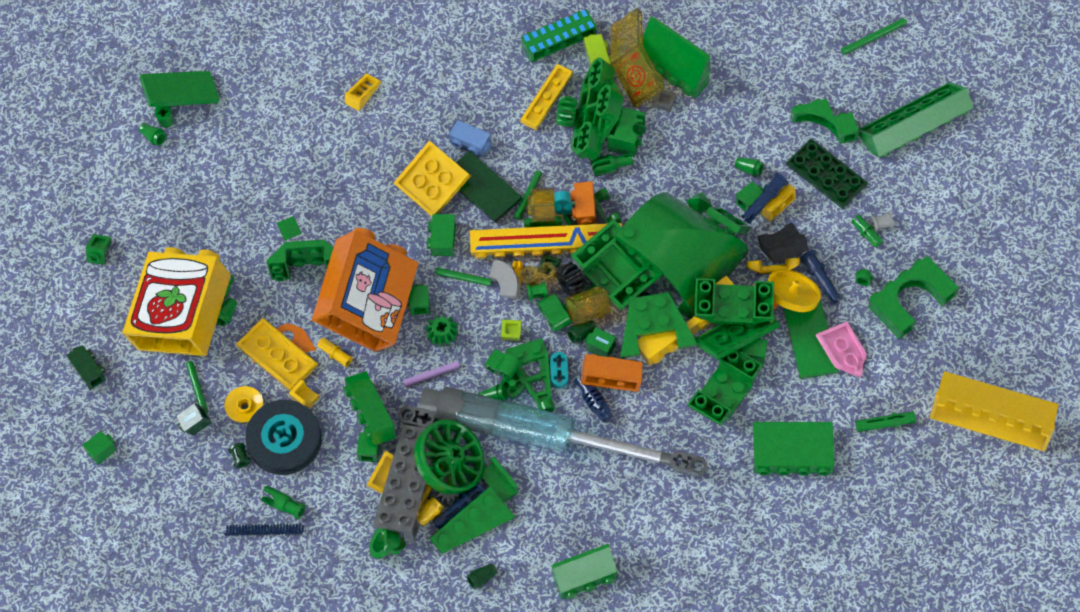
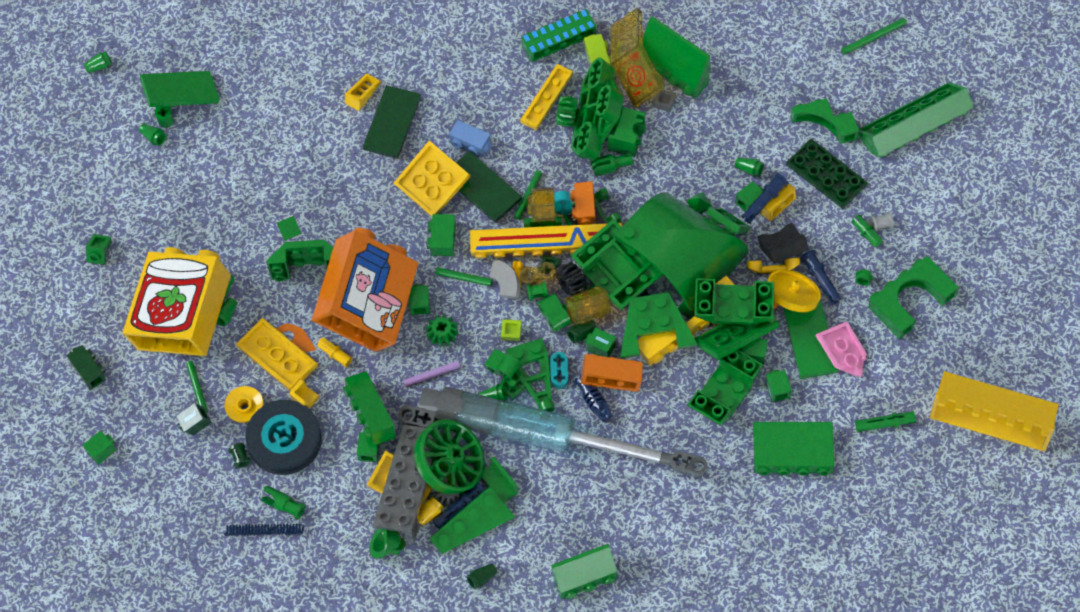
(98, 62): none -> green cone
(392, 122): none -> dark green tile
(778, 385): none -> green brick

